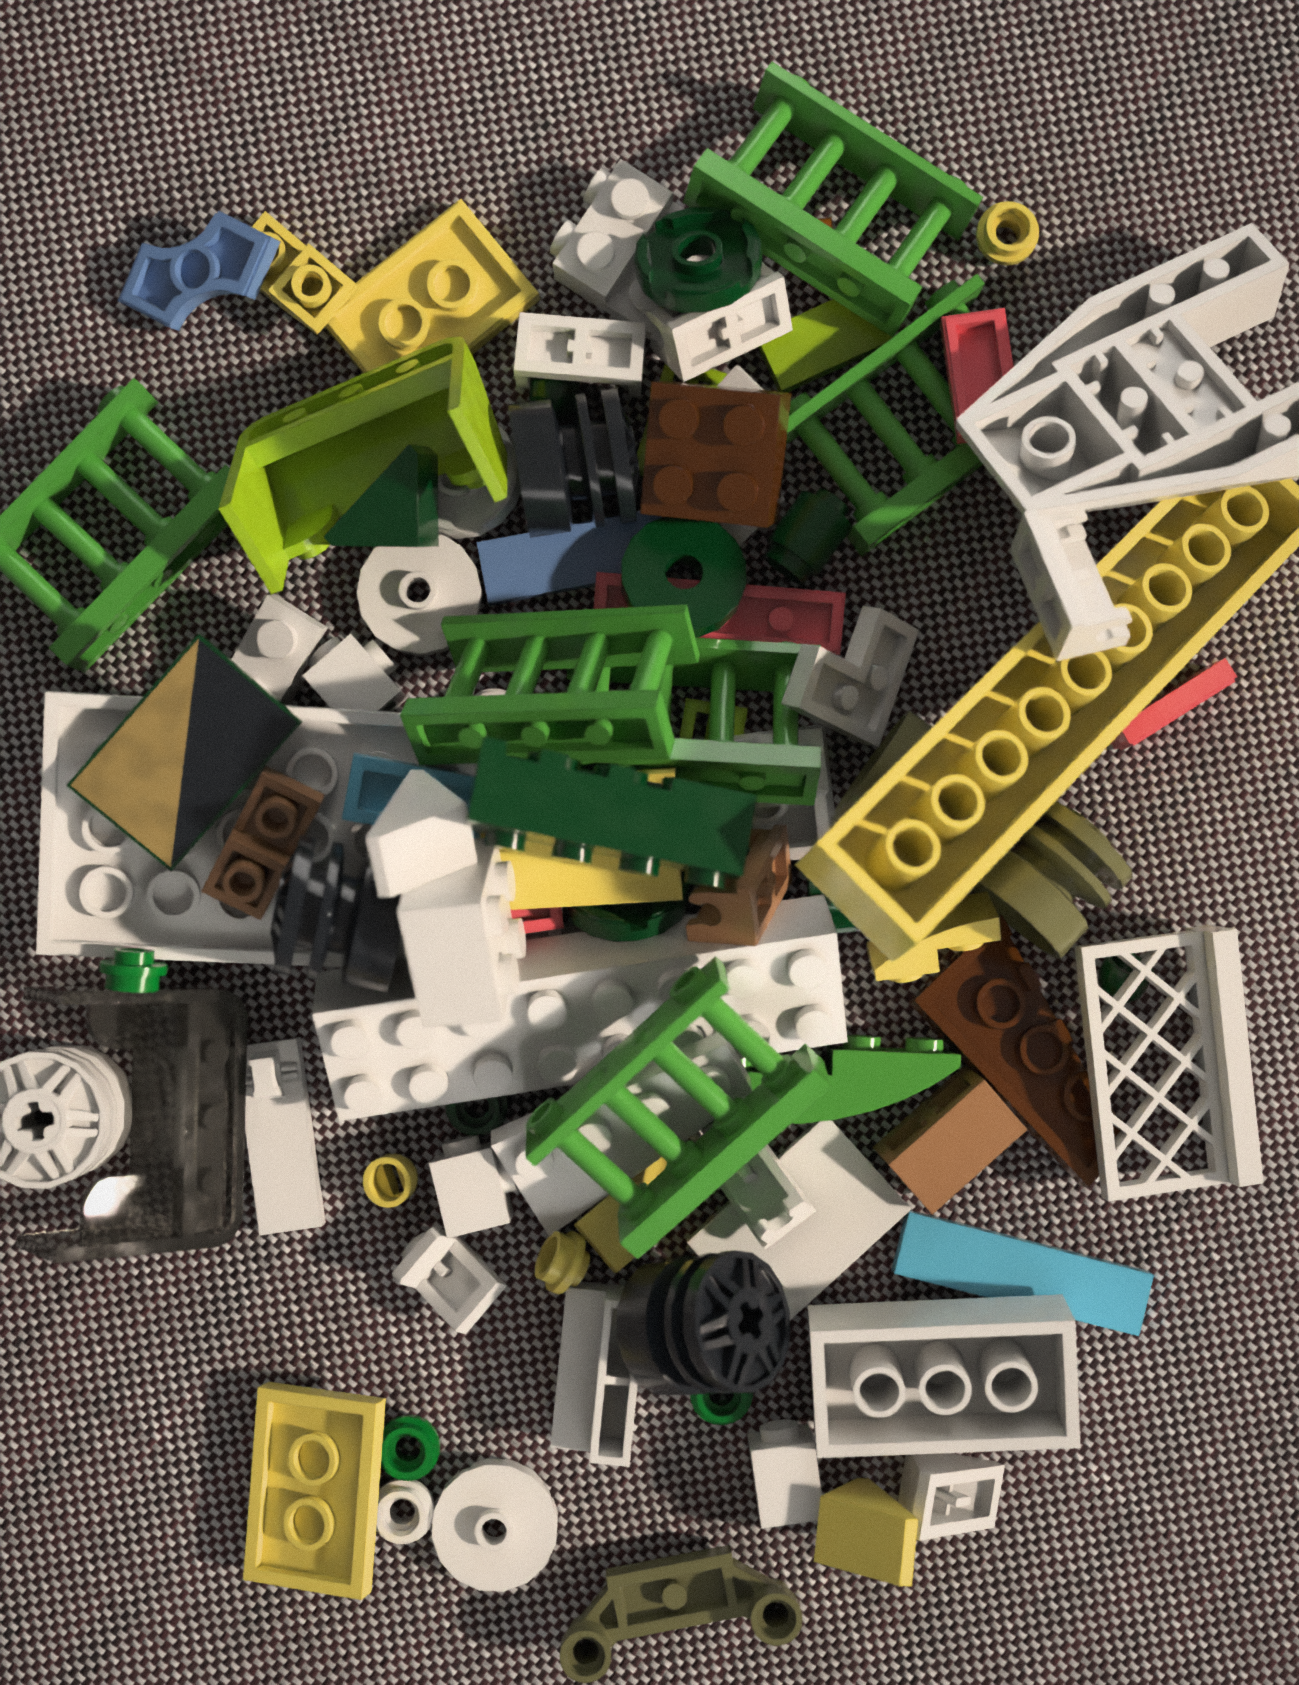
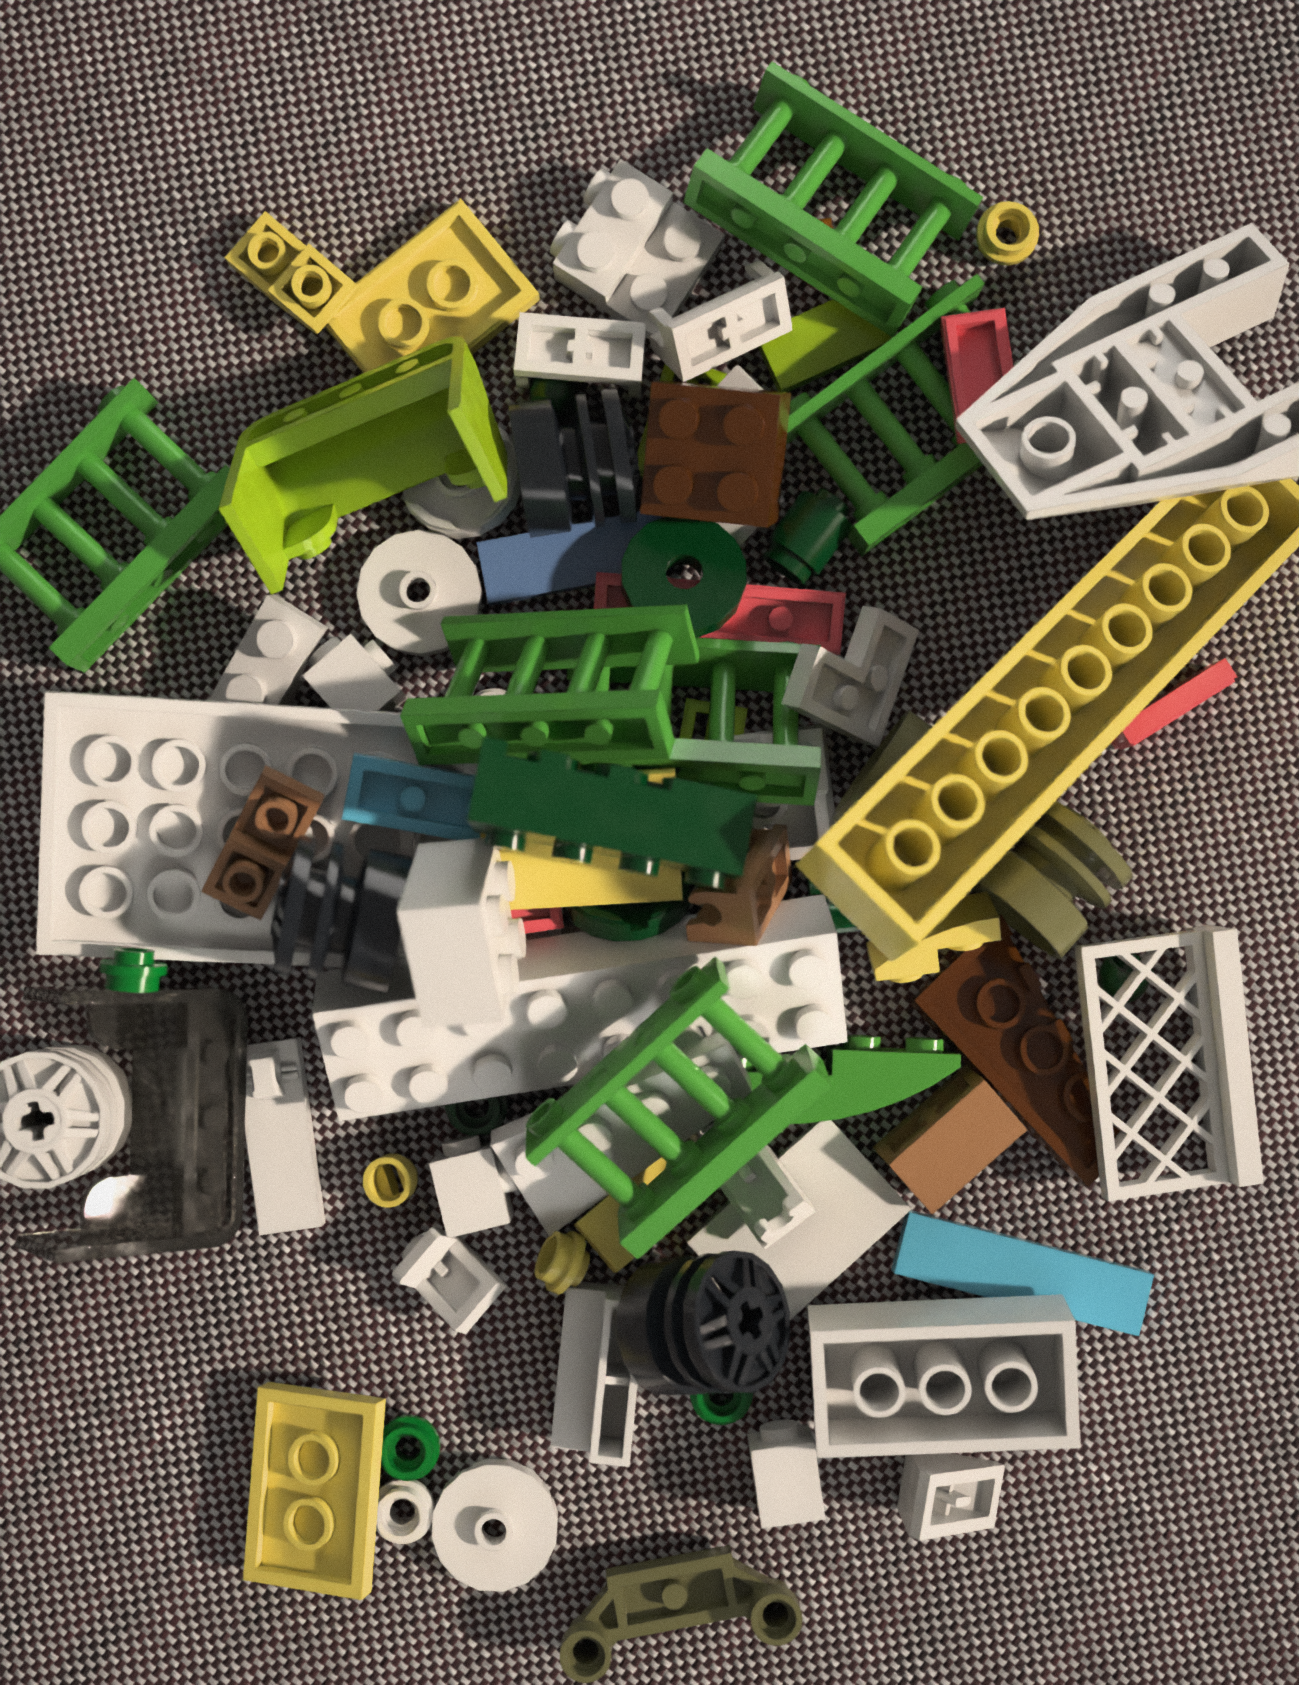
(184, 752): tile -> none
(217, 262): medium blue tile -> none
(397, 507): dark green slope -> none
(419, 836): white slope -> none
(703, 284): dark green tile -> none
(866, 1533): light yellow slope -> none
(1067, 585): white hinge -> none

